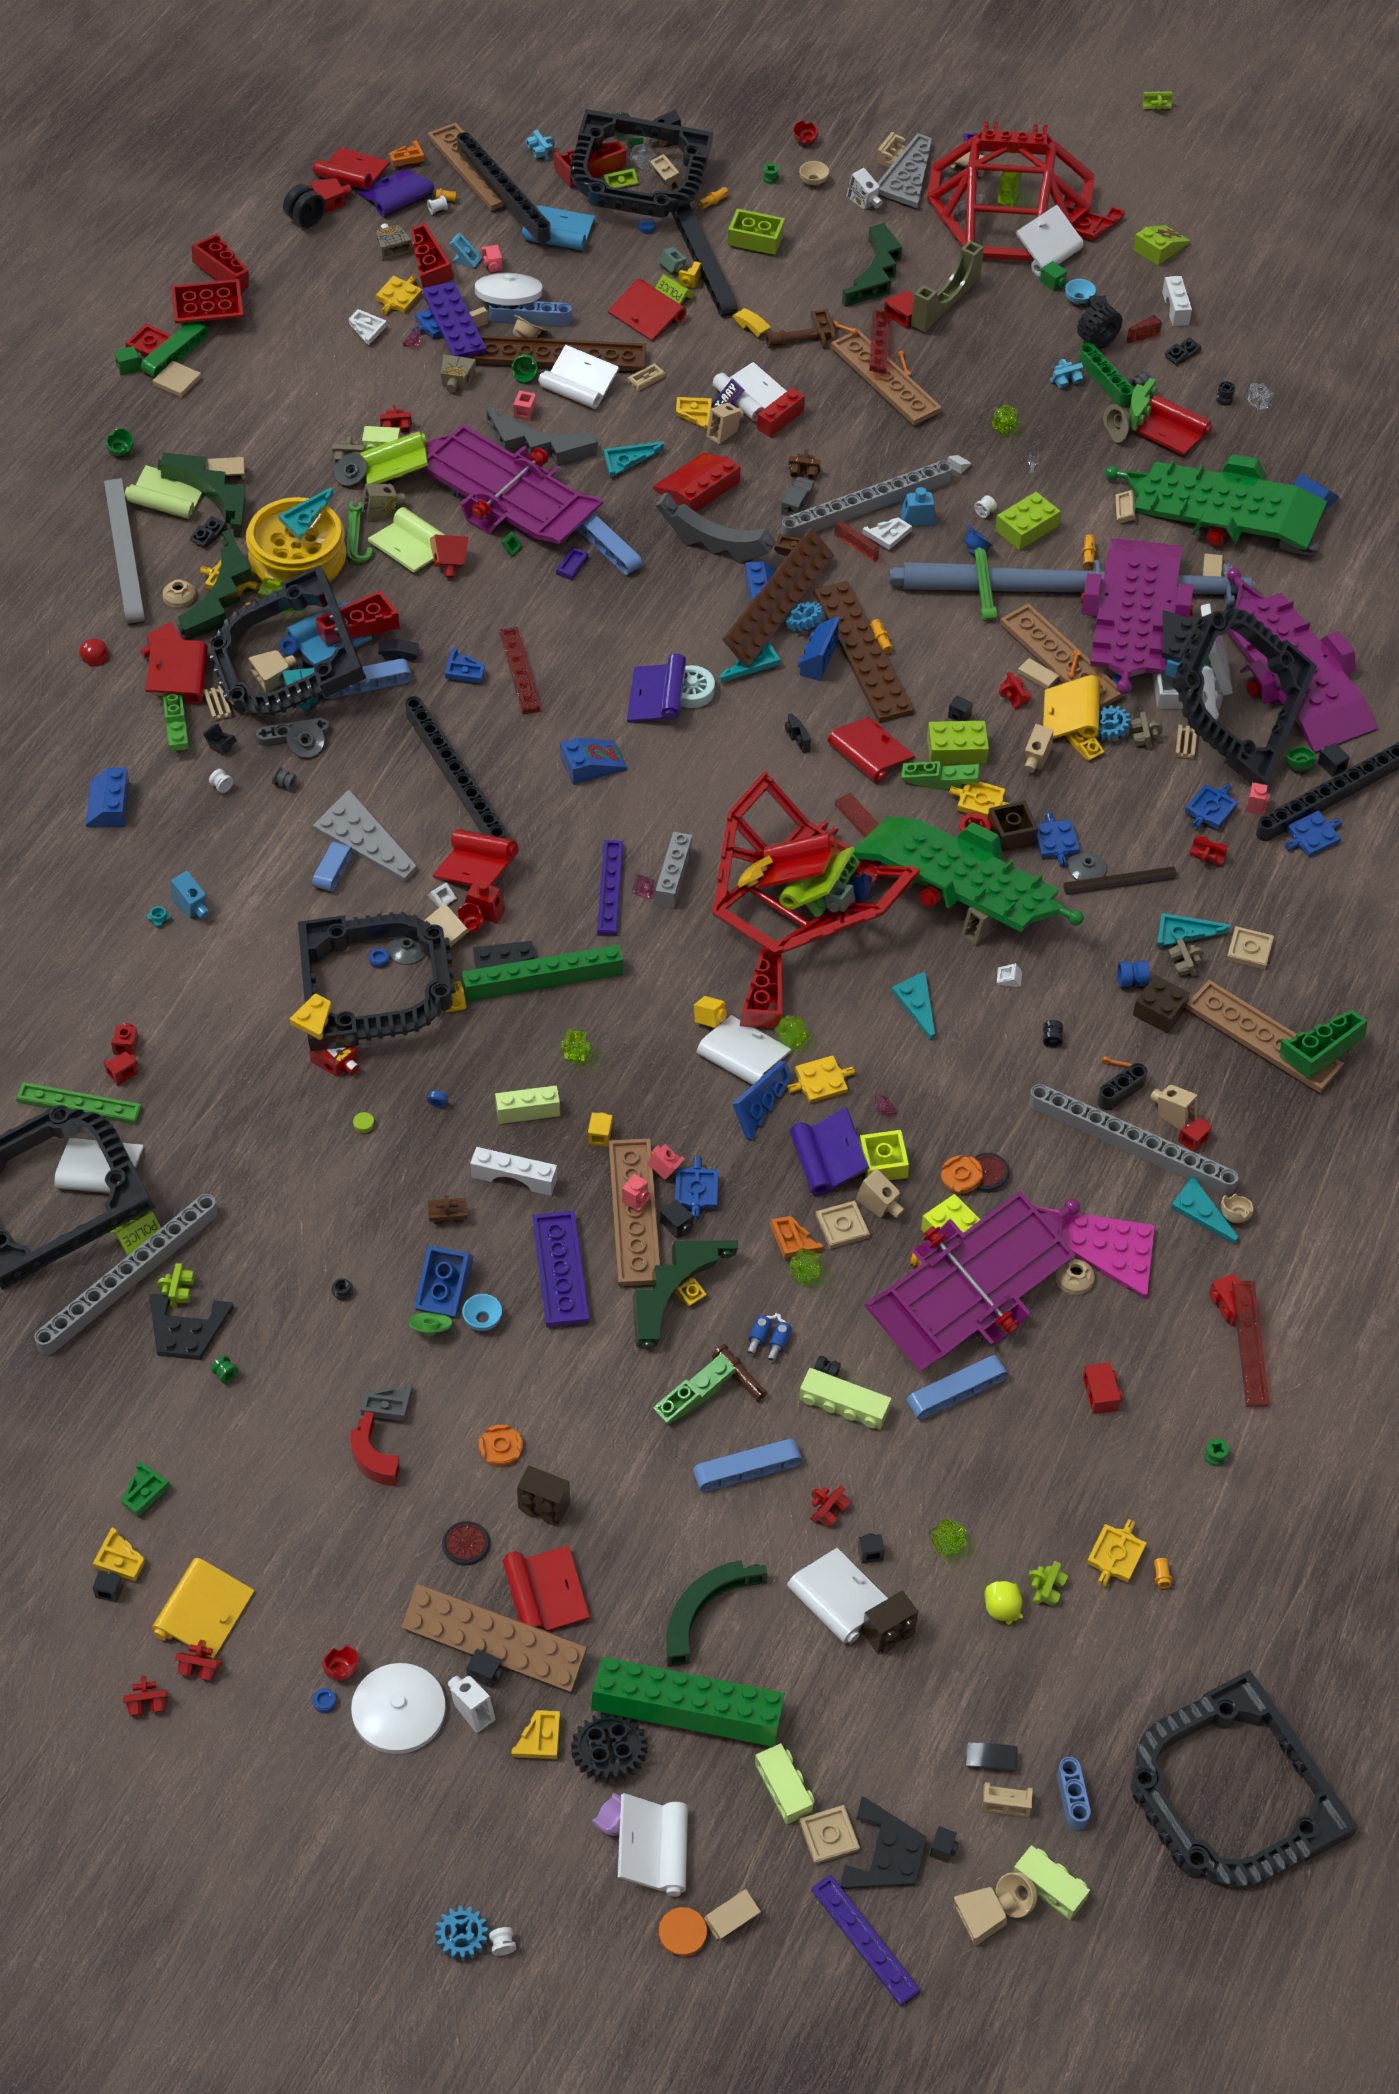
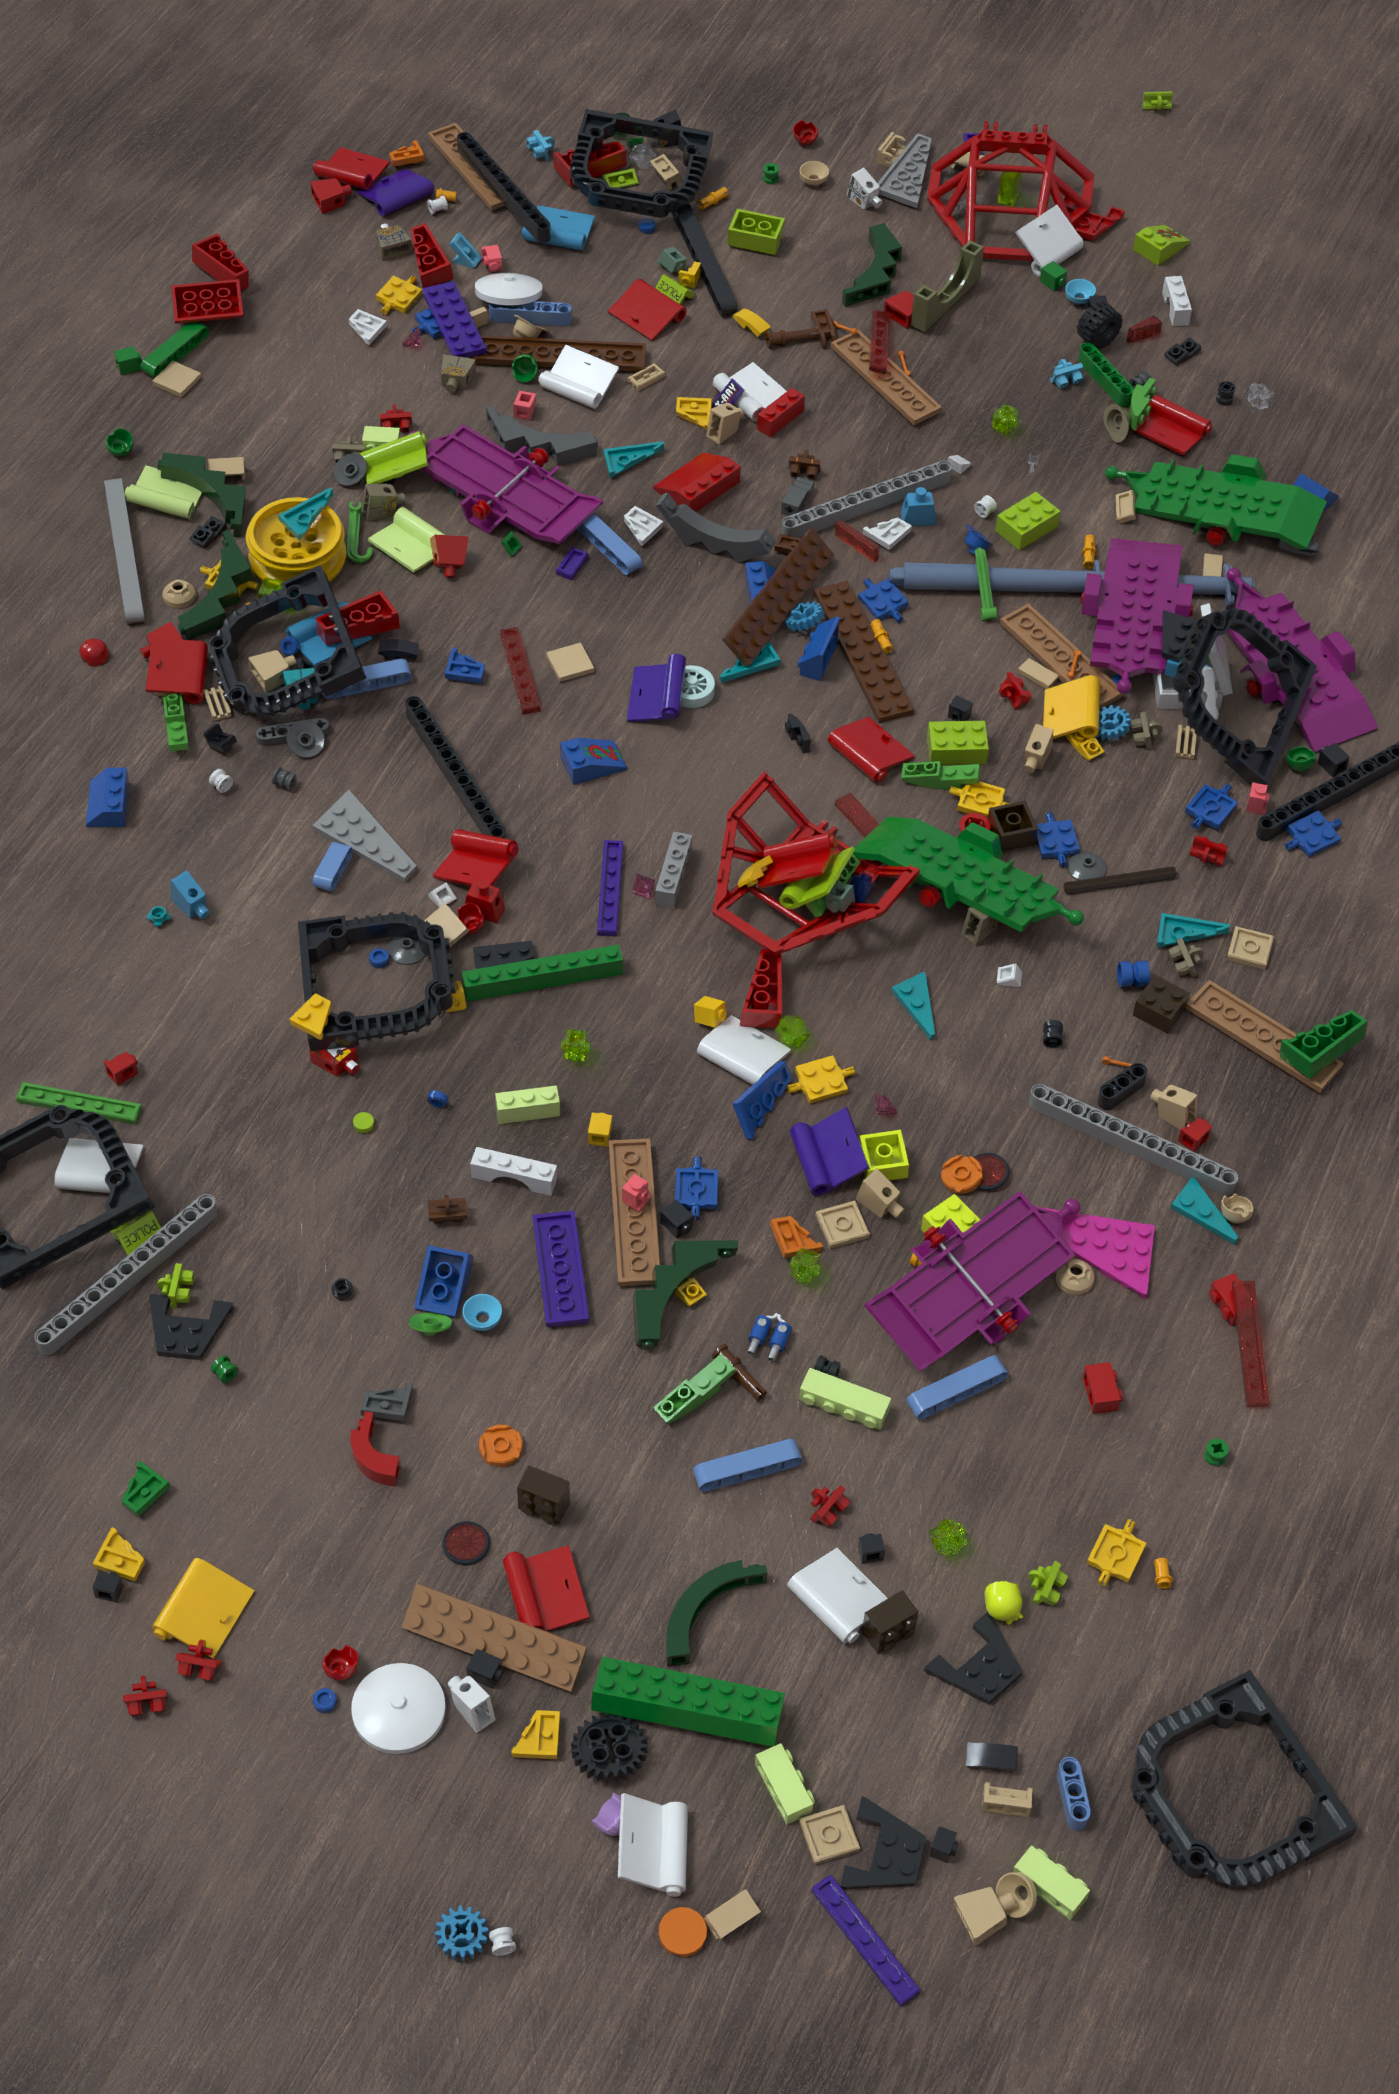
(124, 1036): red brick -> none
(147, 339): red plate -> none
(304, 205): black wheel -> none
(570, 662): none -> tan tile
(642, 524): none -> white wing
(664, 1161): coral brick -> none
(883, 600): none -> blue plate
(987, 1672): none -> black wing

